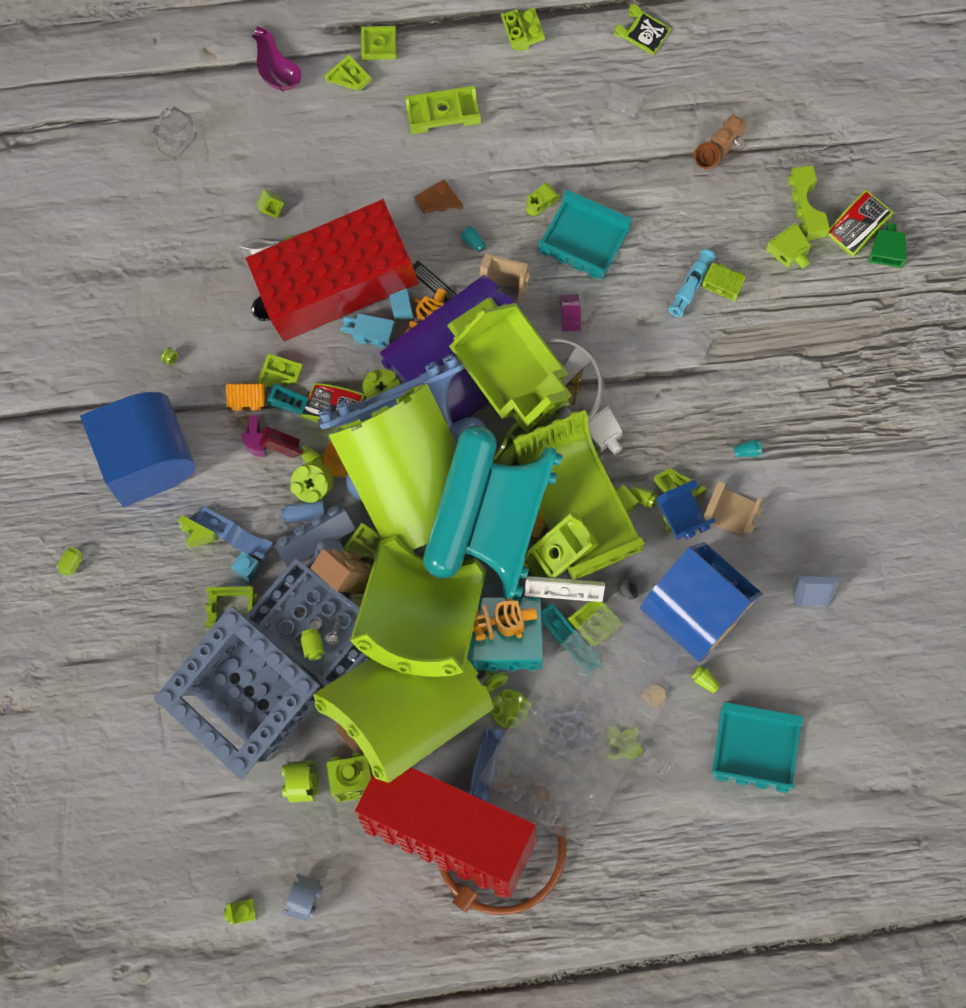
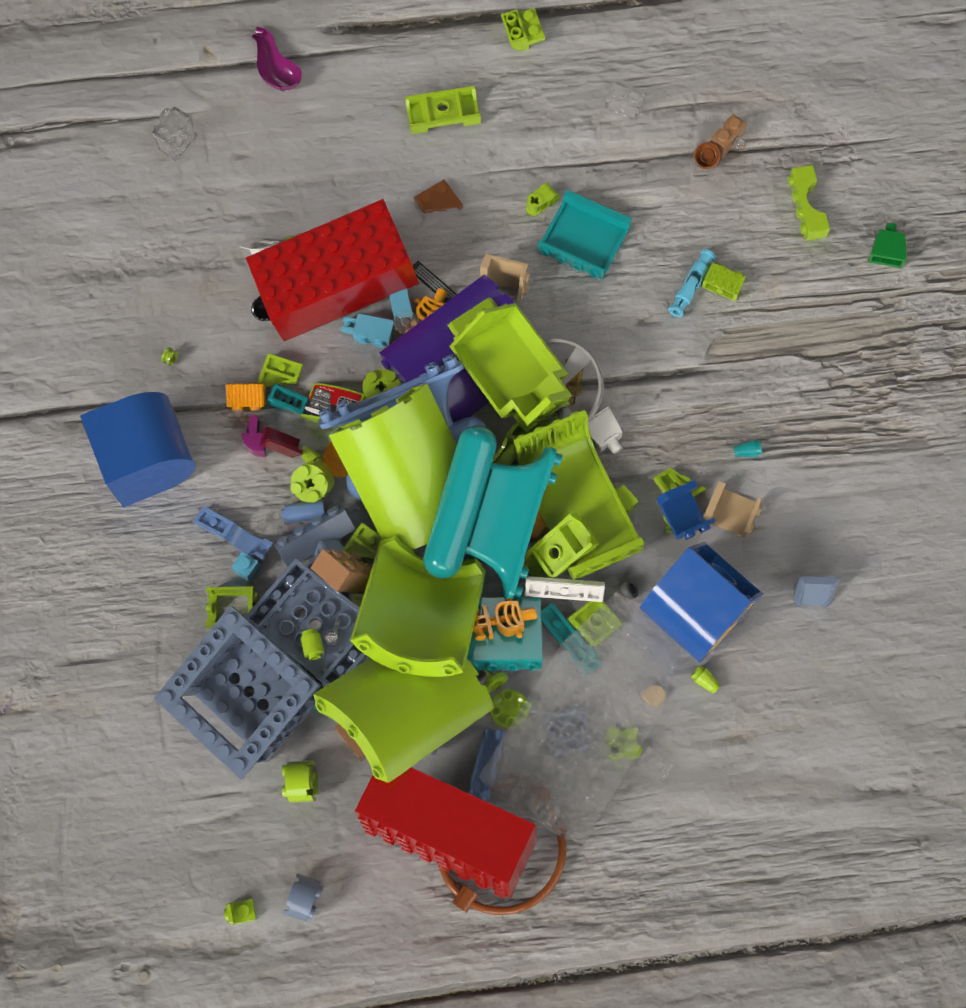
(69, 561): lime brick -> none
(200, 534): lime slope -> none
(270, 203): lime panel -> none
(348, 74): lime wing -> none
(348, 777): lime torso -> none
(378, 43): lime plate -> none
(405, 321): none -> clear piece
(473, 239): teal cone -> none
(570, 312): magenta brick -> none
(644, 496): lime cone -> none
(645, 31): flag -> none
(756, 747): teal panel -> none
(790, 247): lime torso -> none
(859, 223): slope -> none

